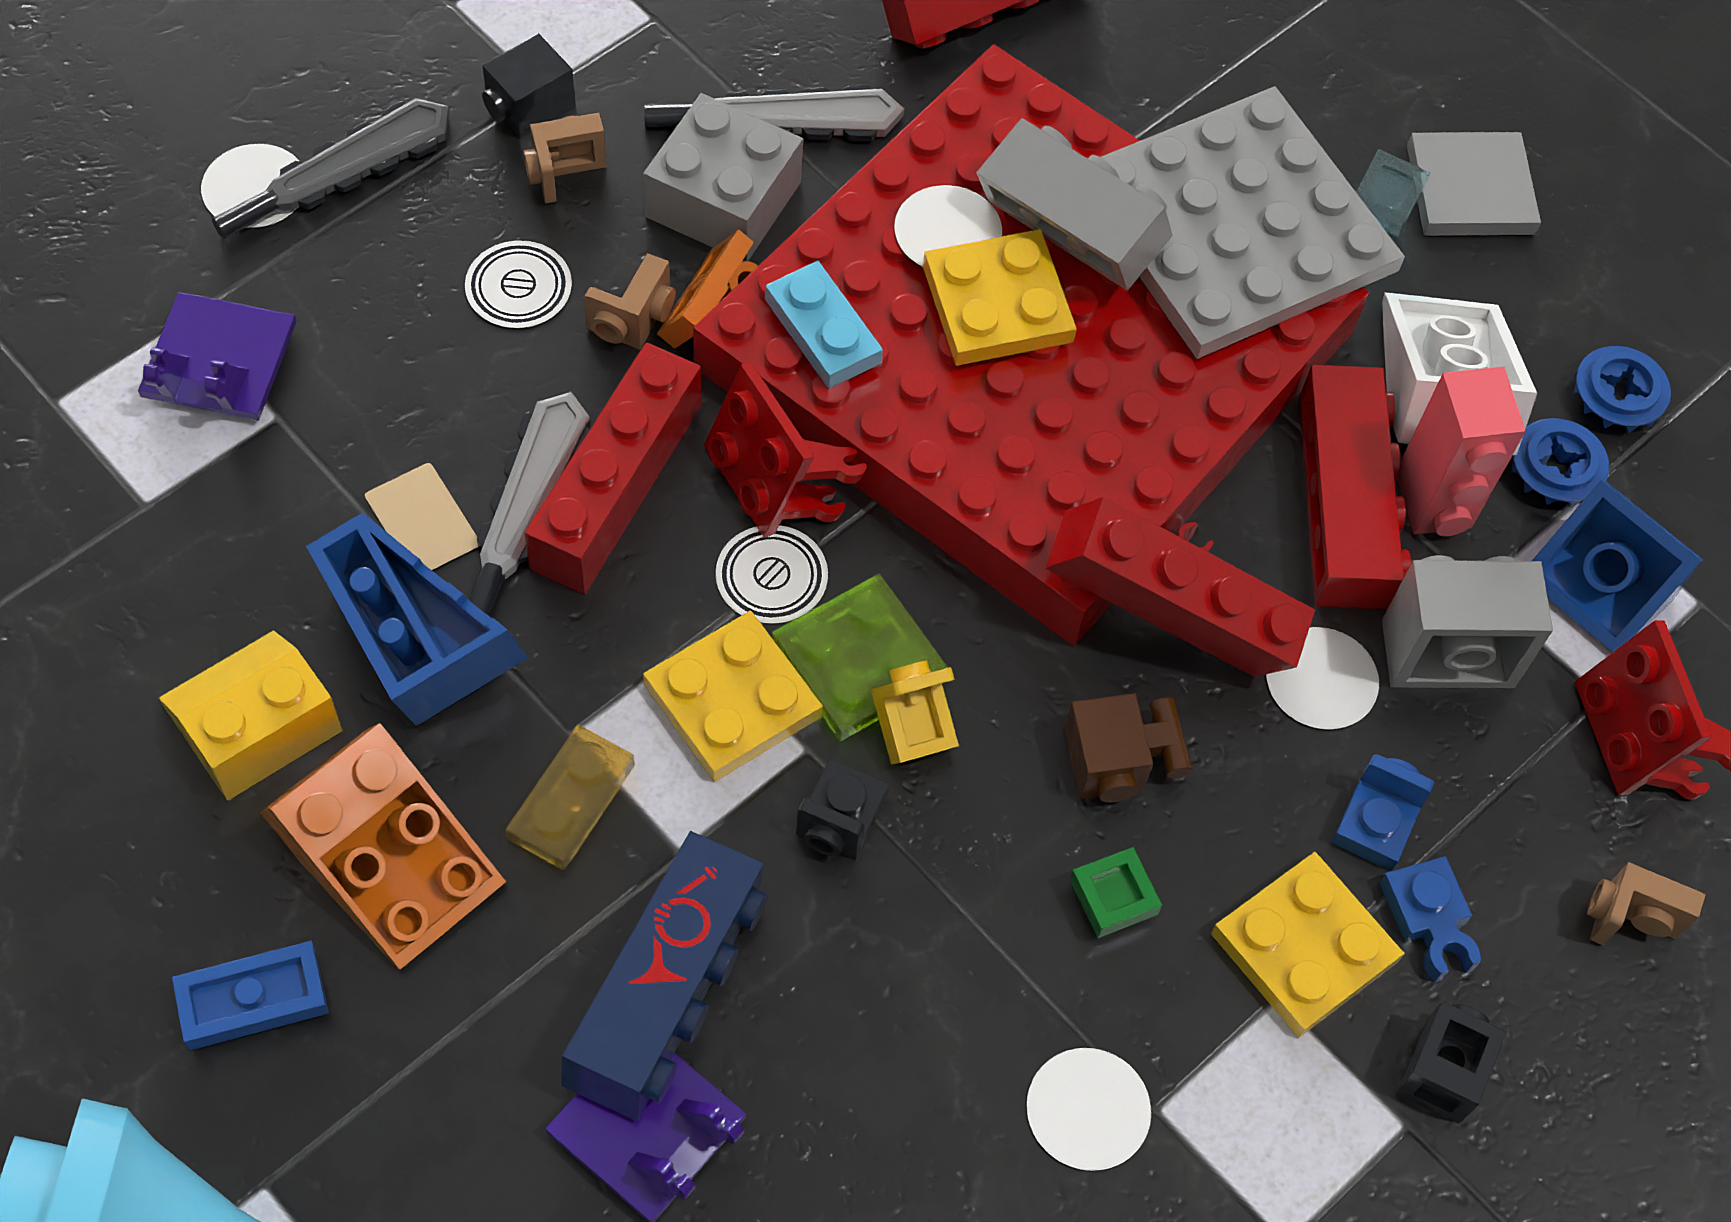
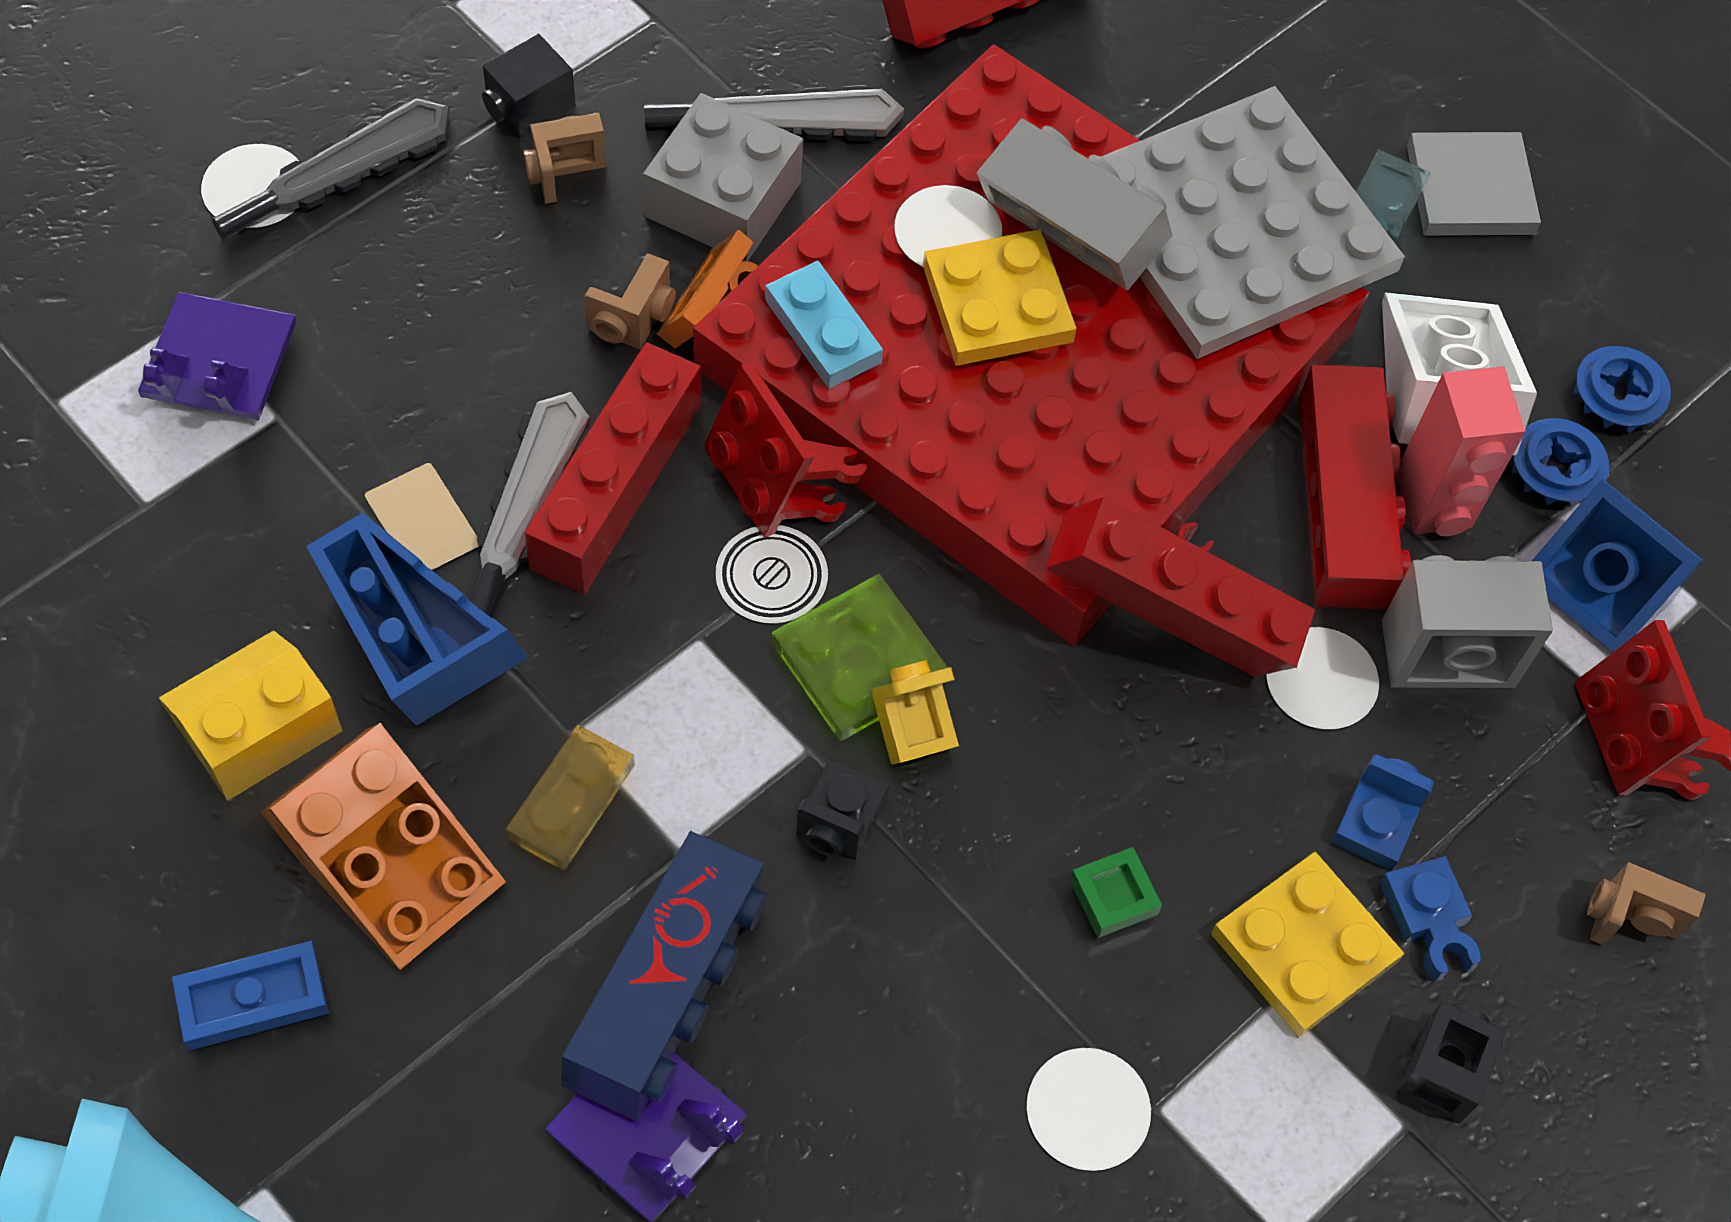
(518, 284): white sticker -> none
(732, 695): yellow plate -> none
(1114, 748): reddish brown brick -> none

